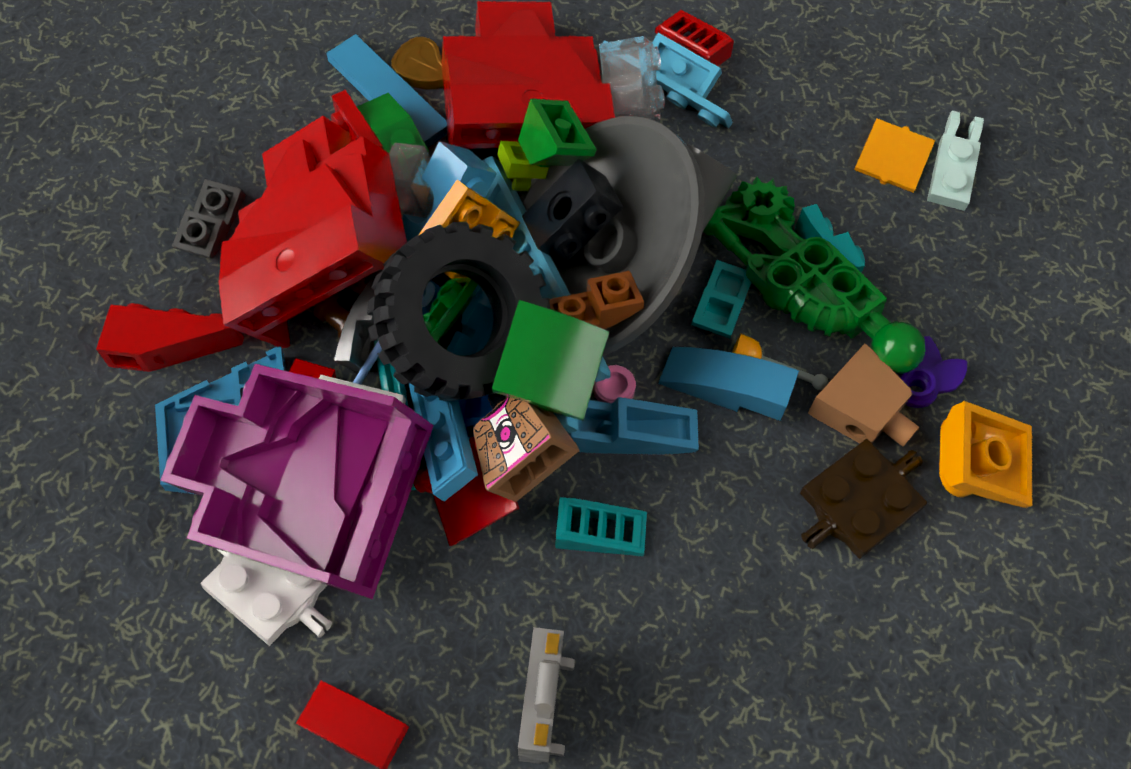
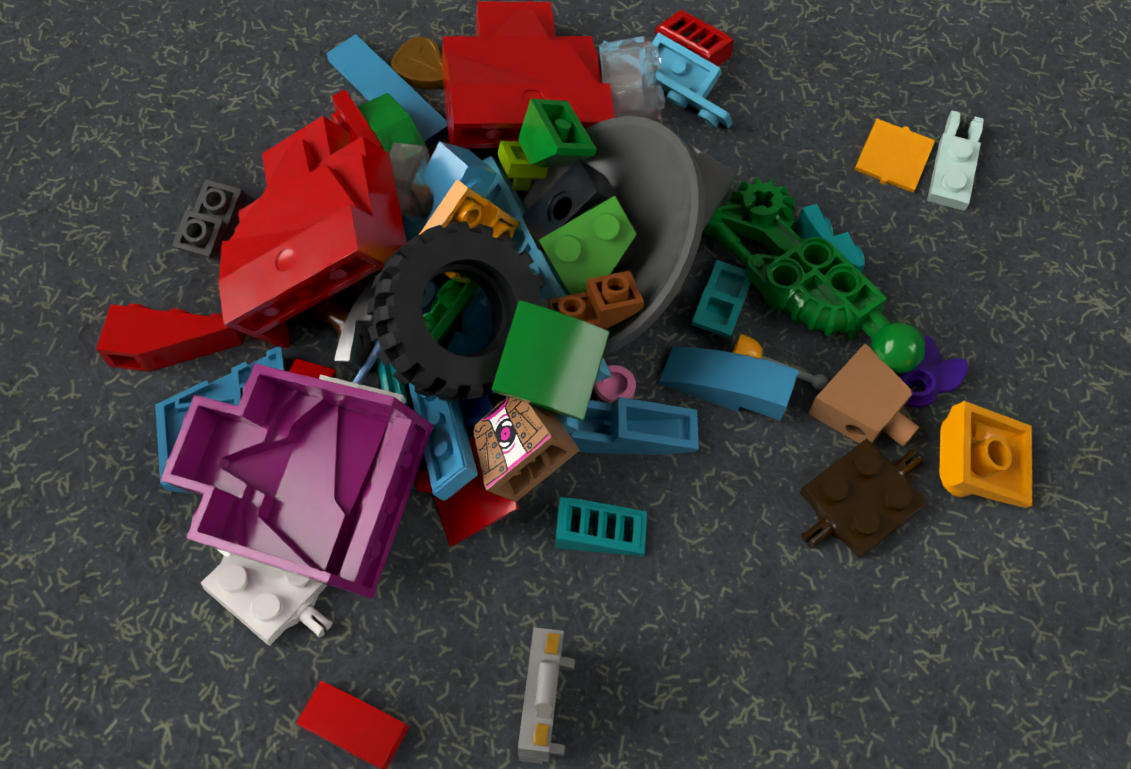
(589, 244): none -> bright green wing

